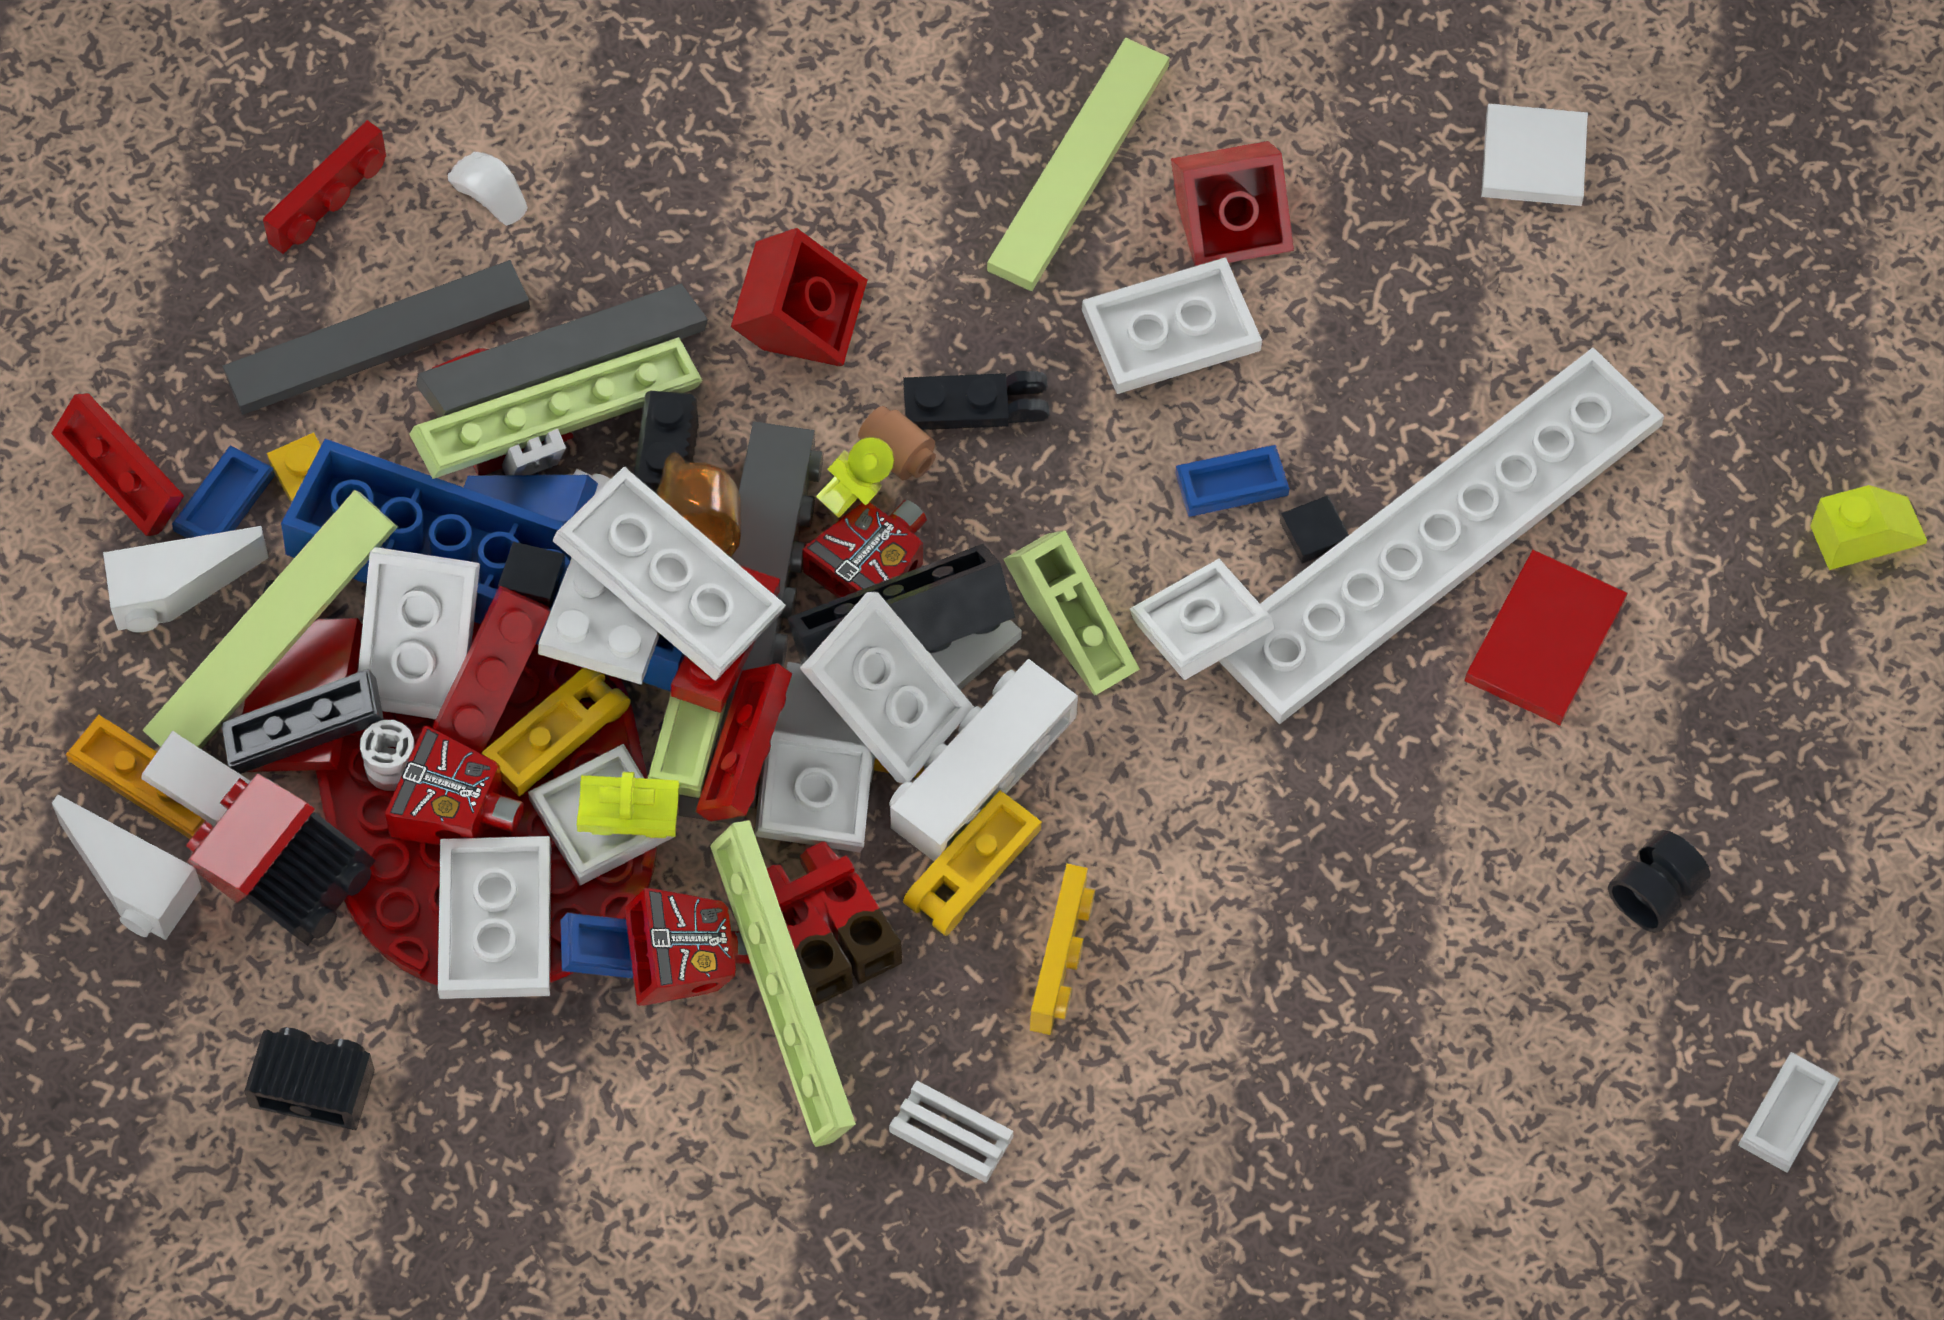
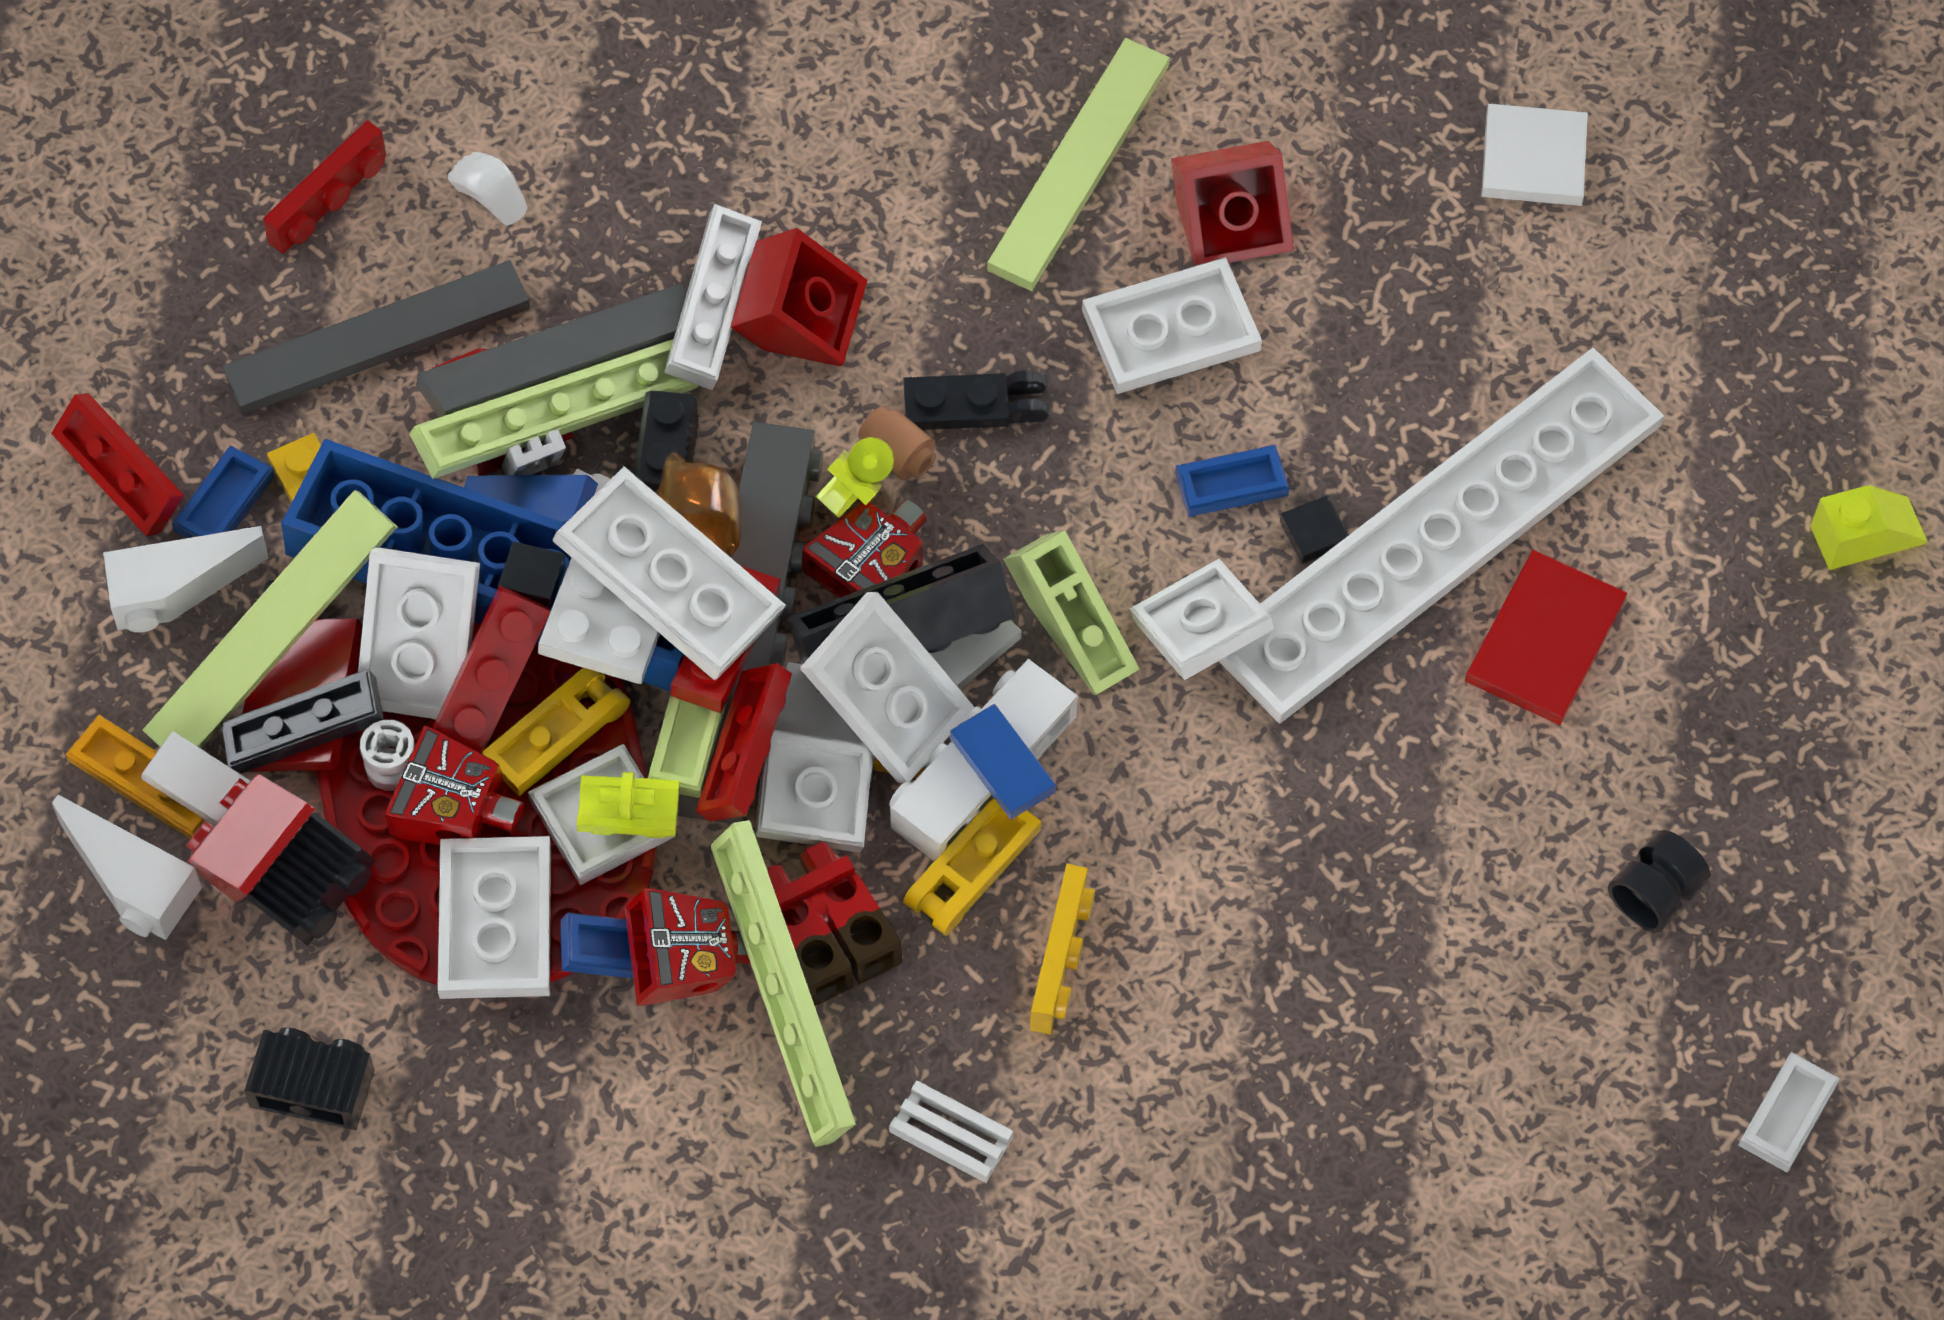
(712, 297): none -> white tile
(1002, 761): none -> blue tile

